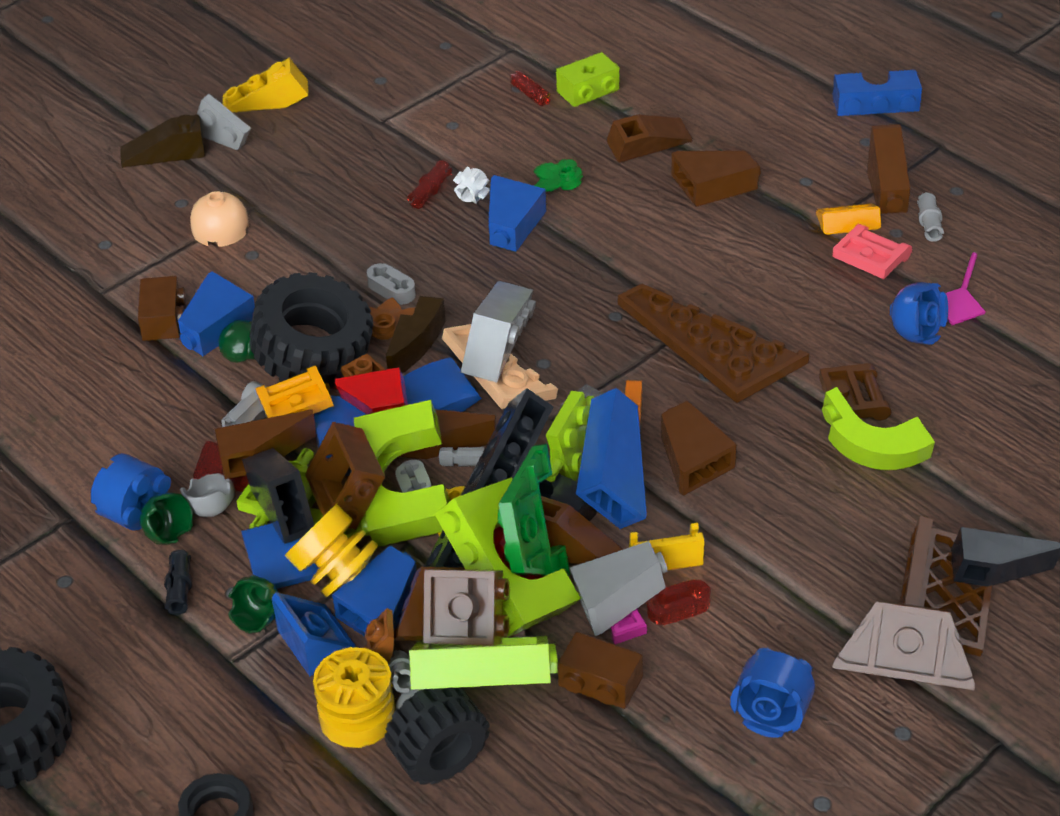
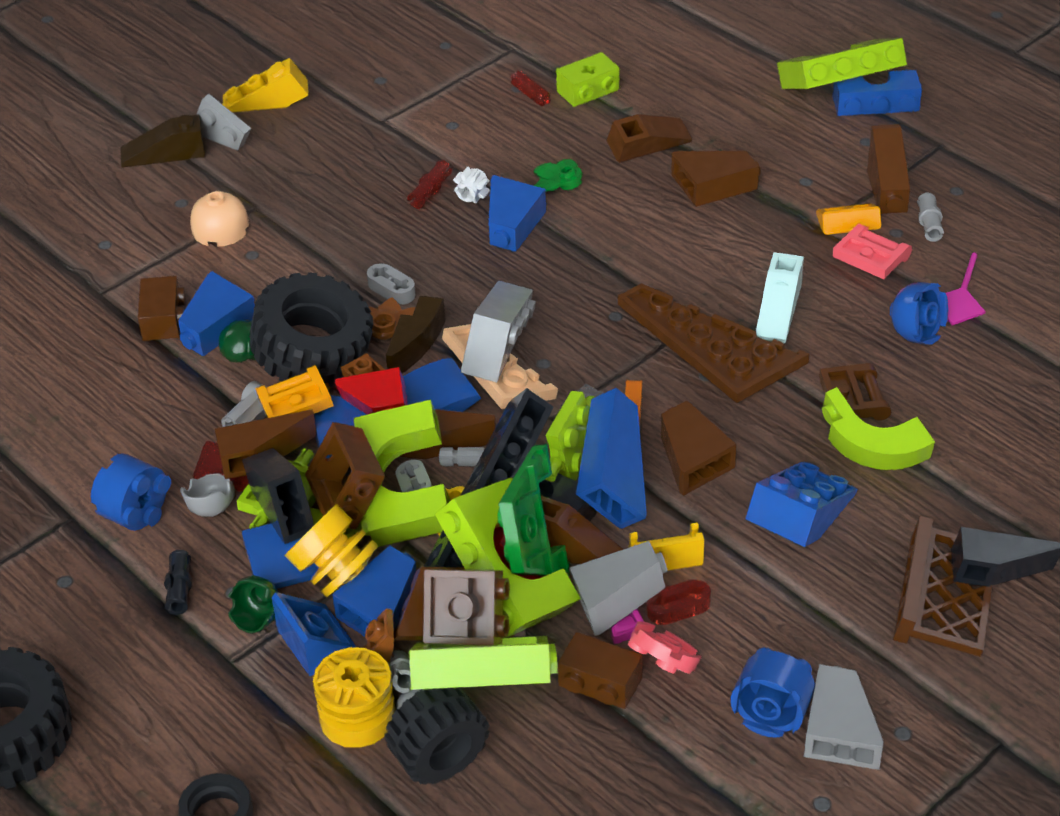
(166, 518): dark green hair -> none
(670, 649): none -> coral plate
(780, 296): none -> light aqua slope
(799, 502): none -> blue slope
(842, 721): none -> light grey slope
(860, 60): none -> lime arch
(908, 645): wing -> none

